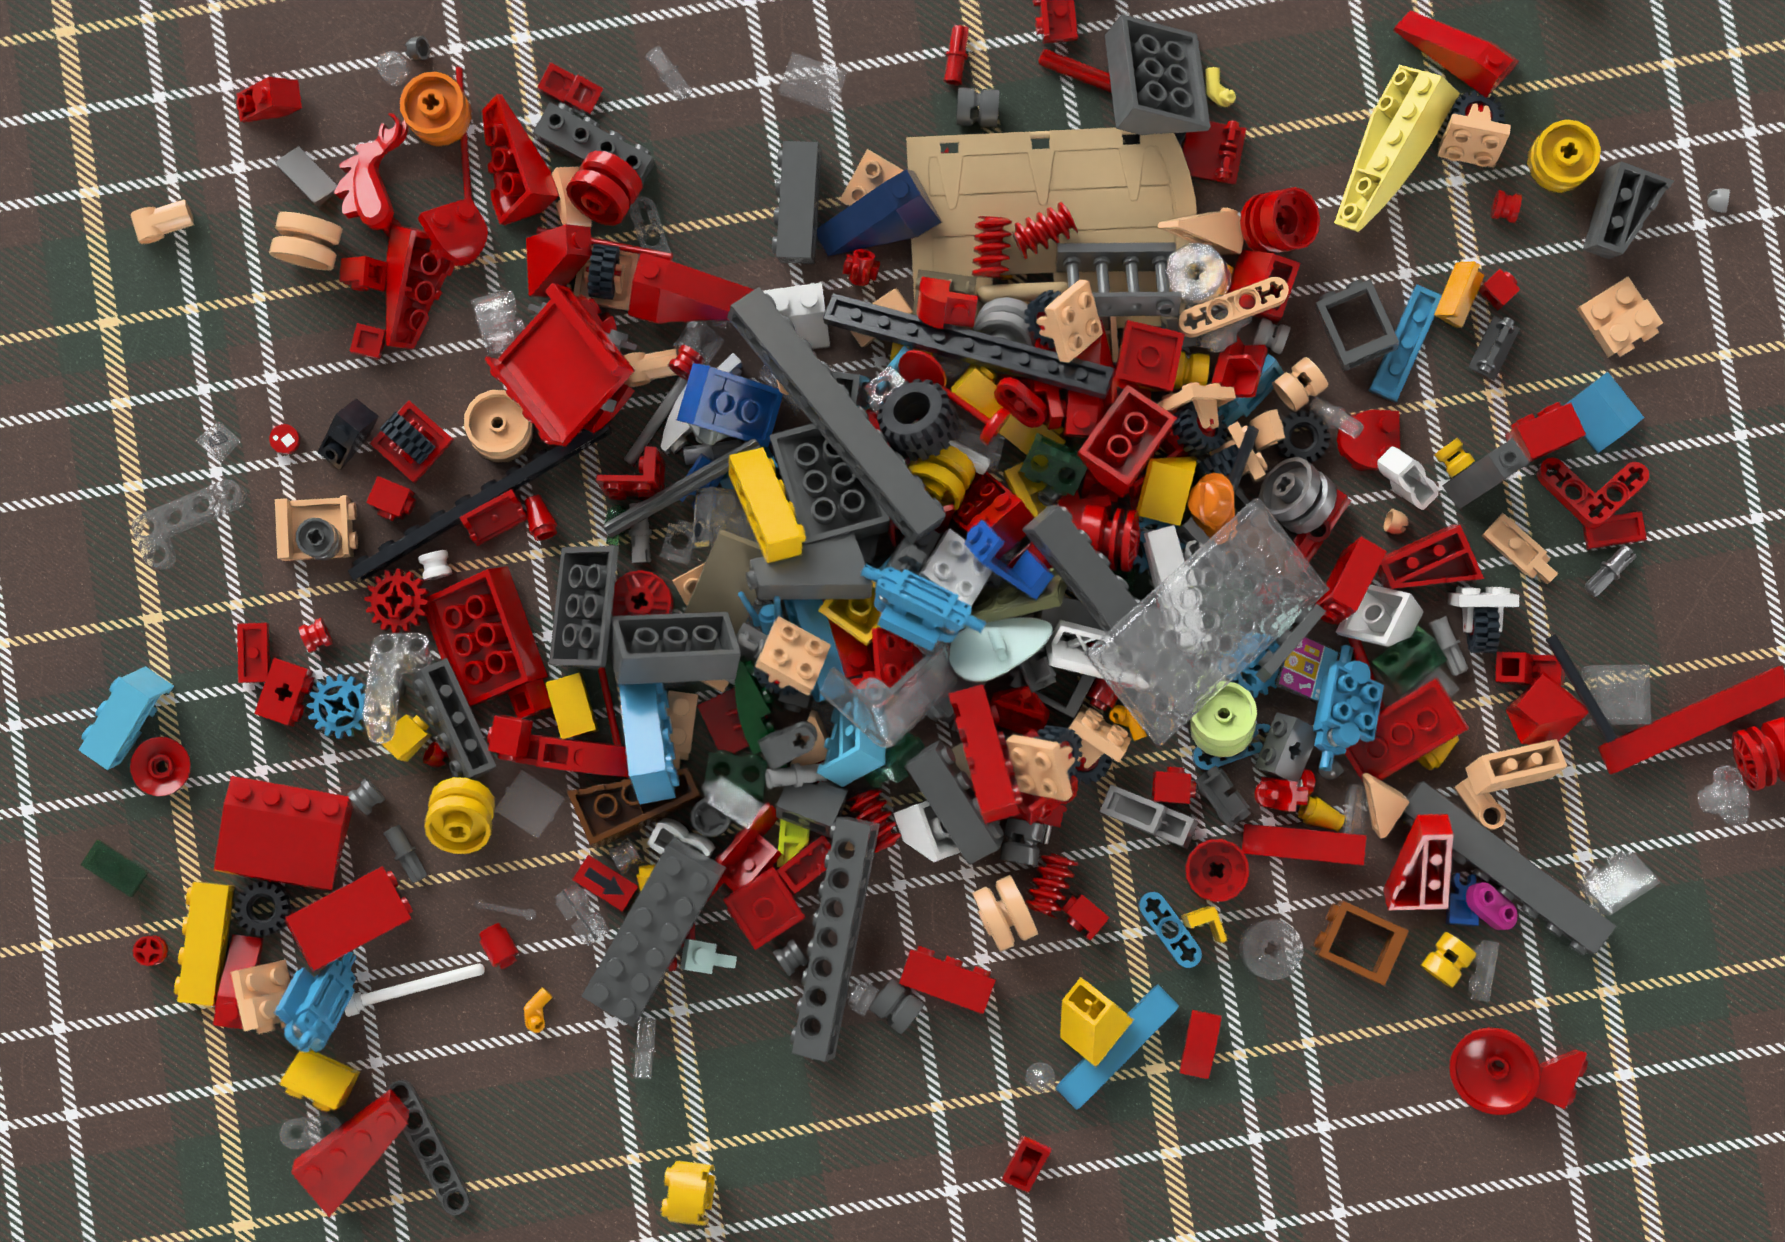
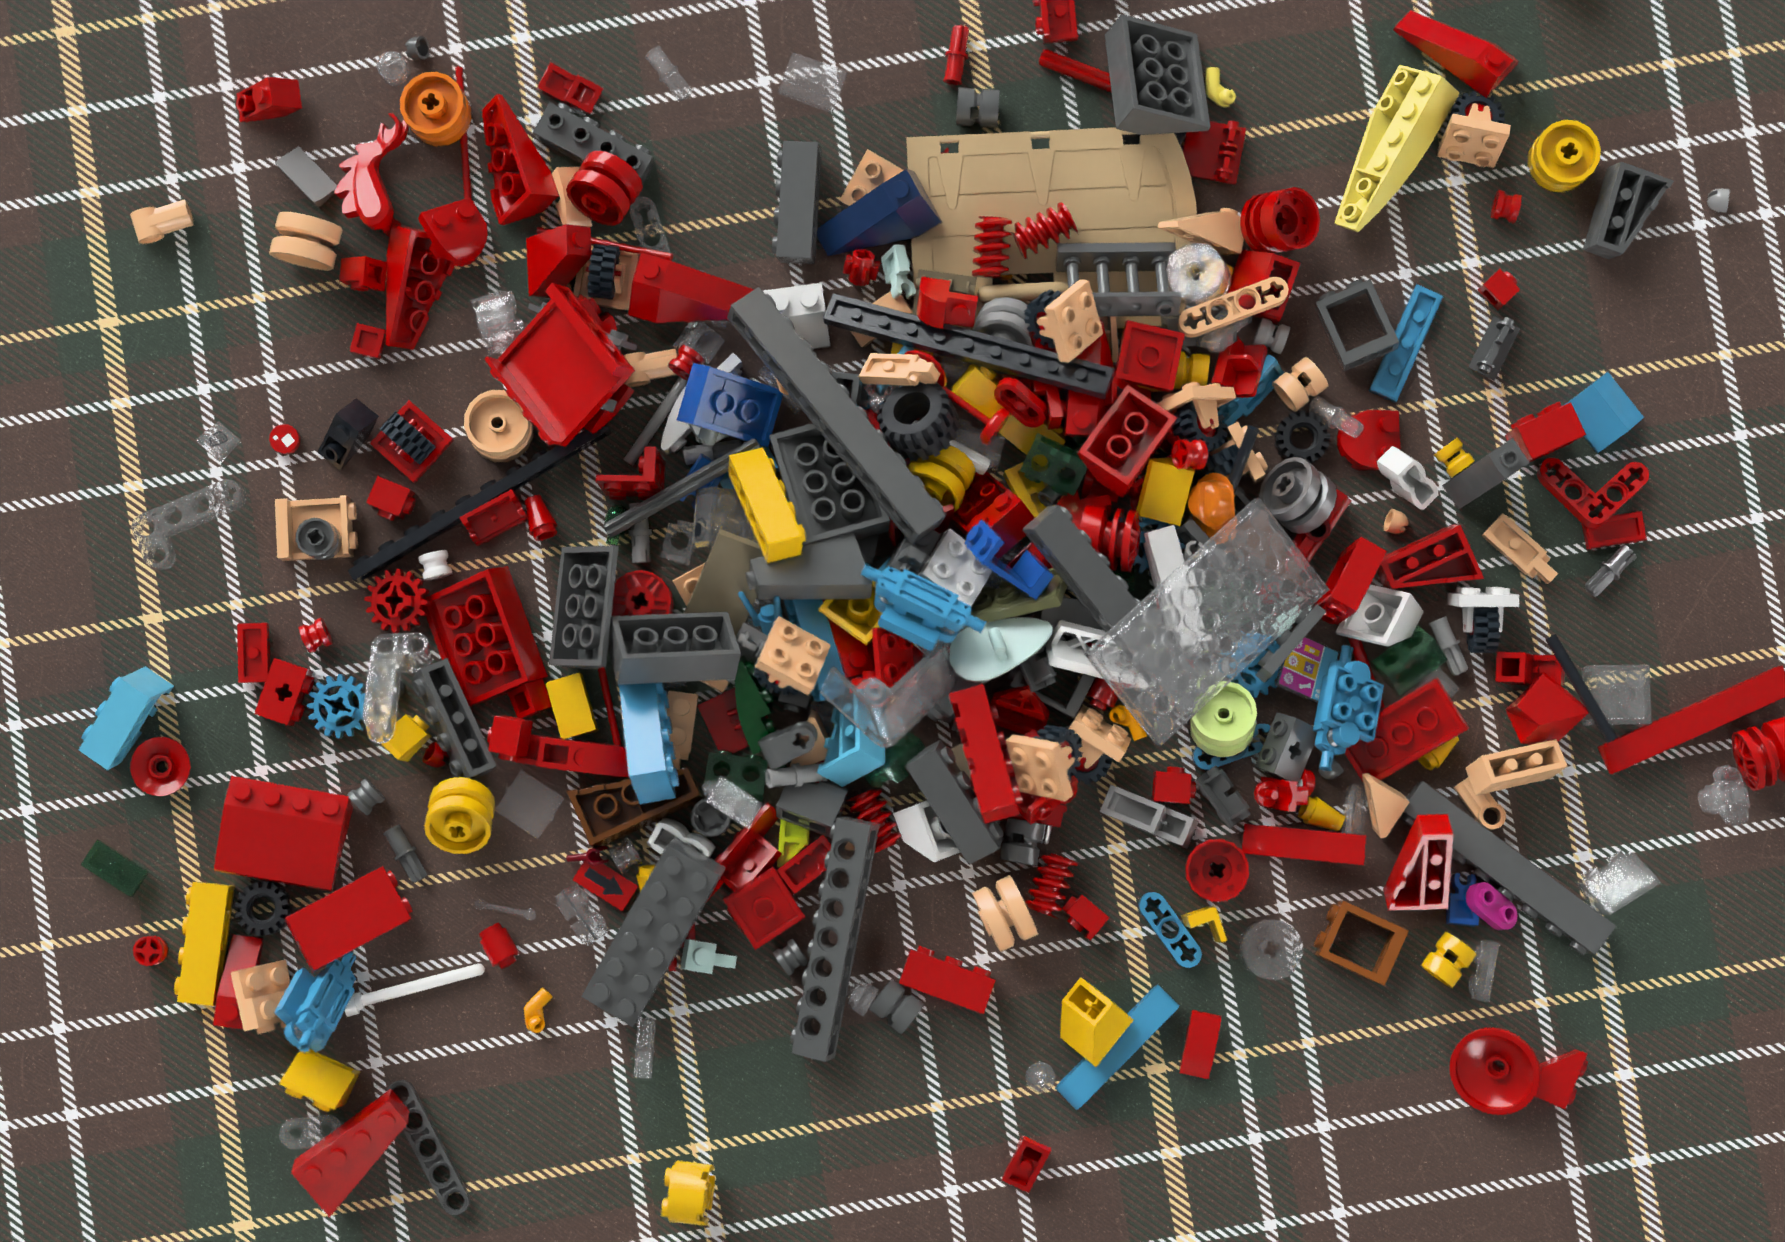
(592, 856): none -> dark red hand
(896, 267): none -> light aqua plate
(898, 370): none -> light nougat hinge
(1189, 454): none -> red wheel
(1269, 428): light nougat slope -> none
(1459, 293): light orange panel -> none
(1620, 318): light nougat plate -> none

